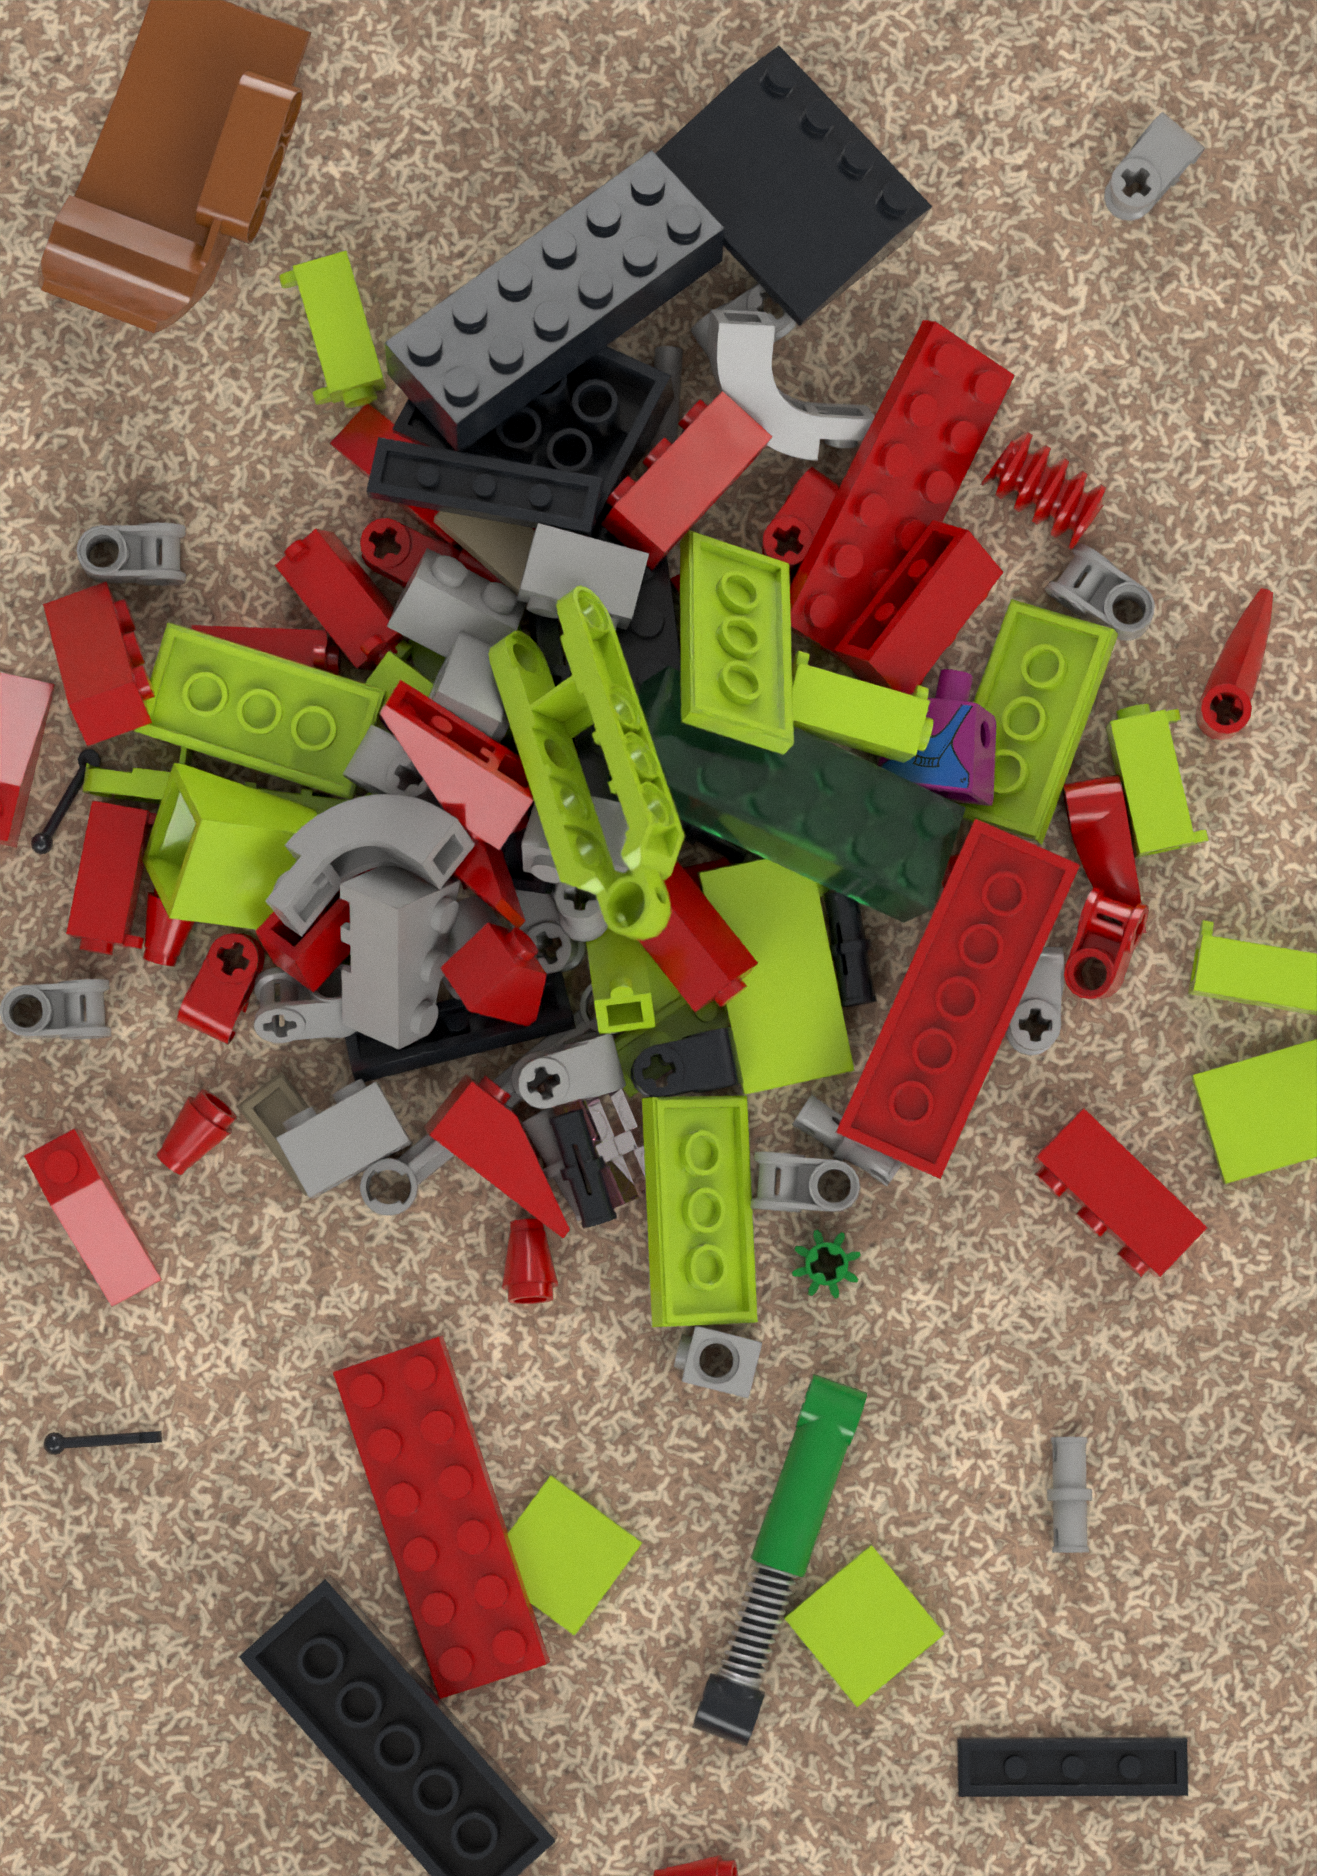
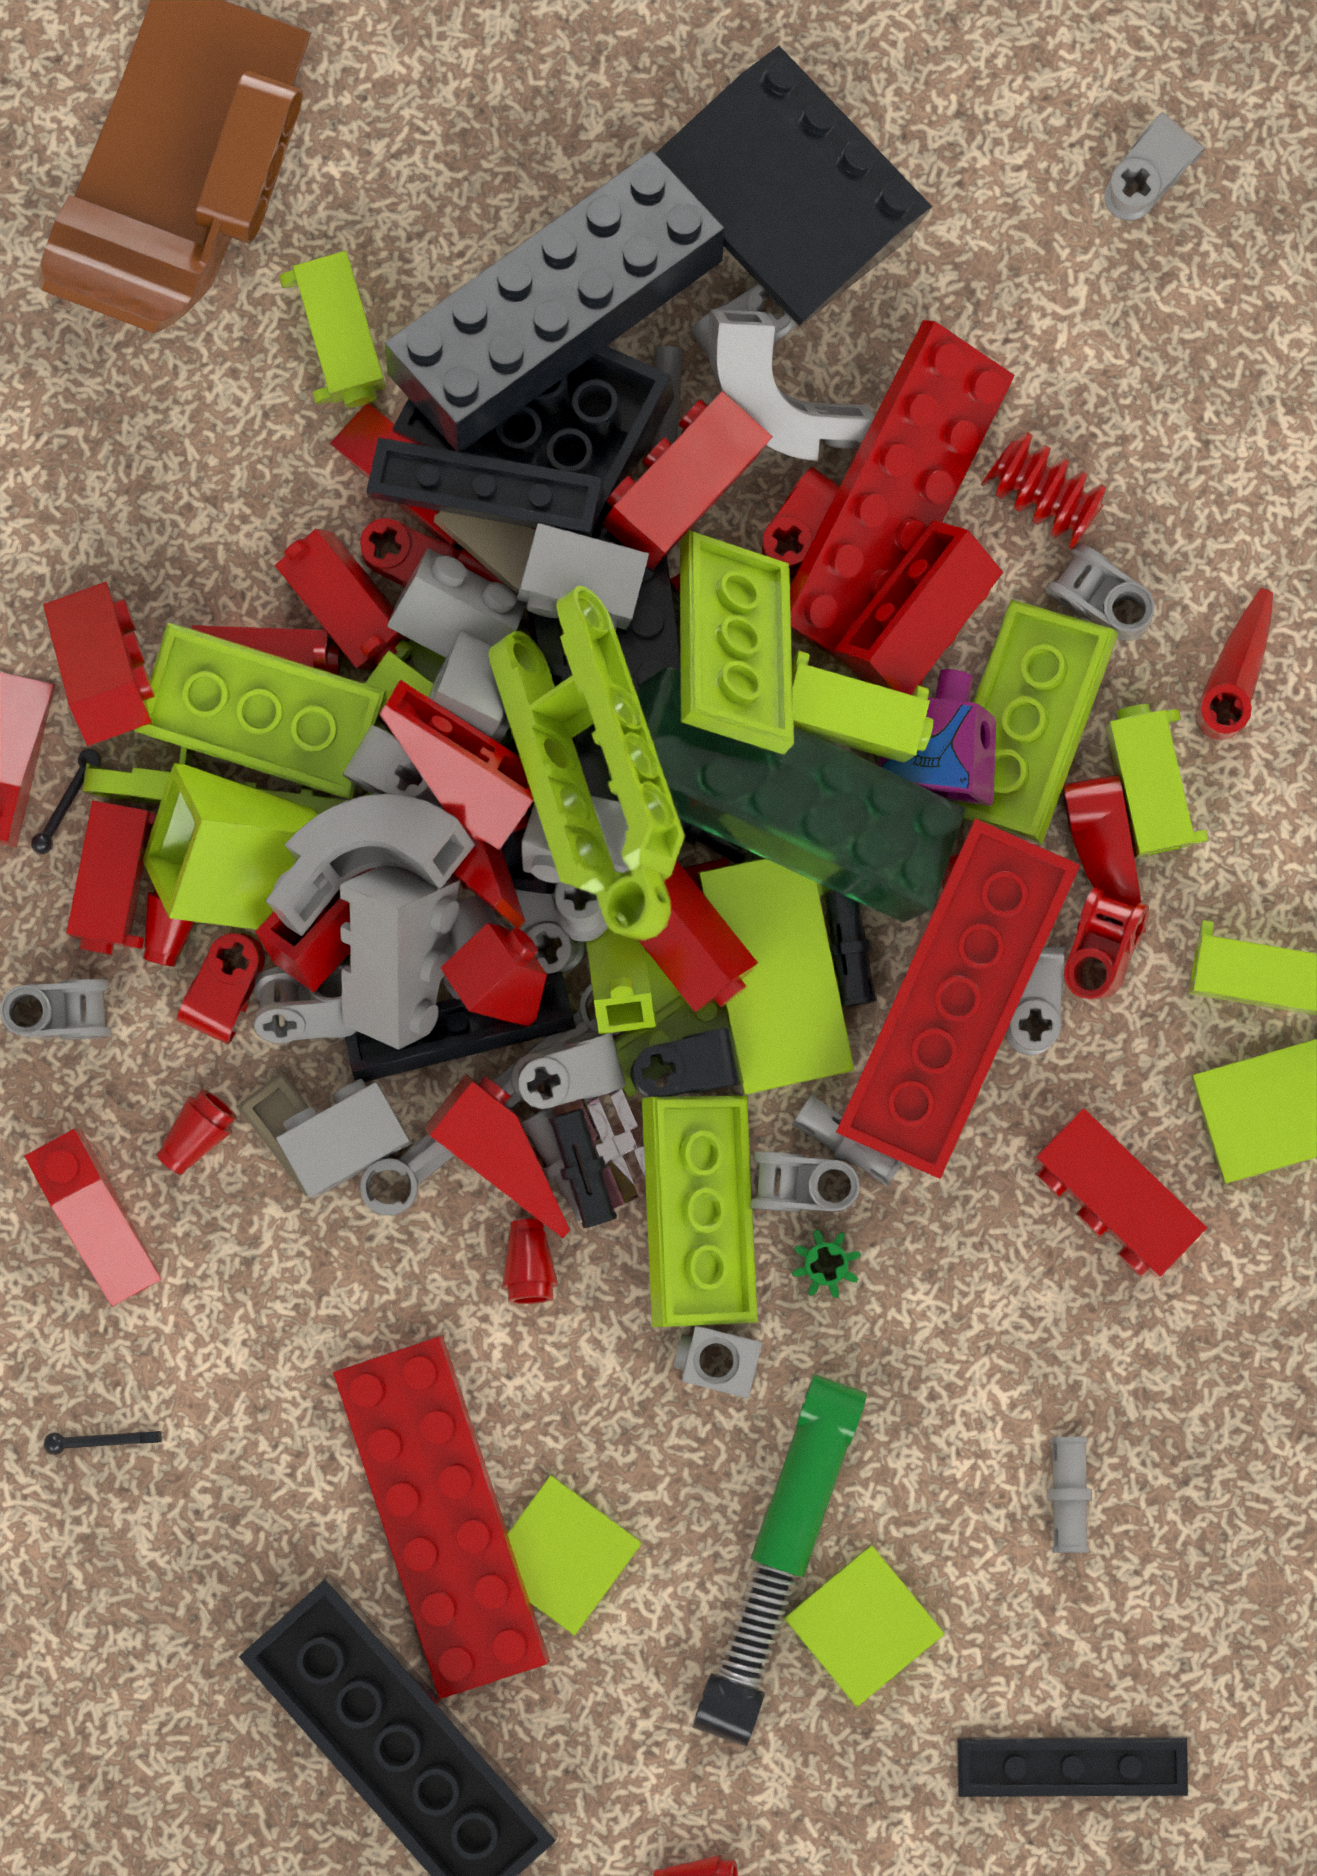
(137, 553): light grey piece -> none

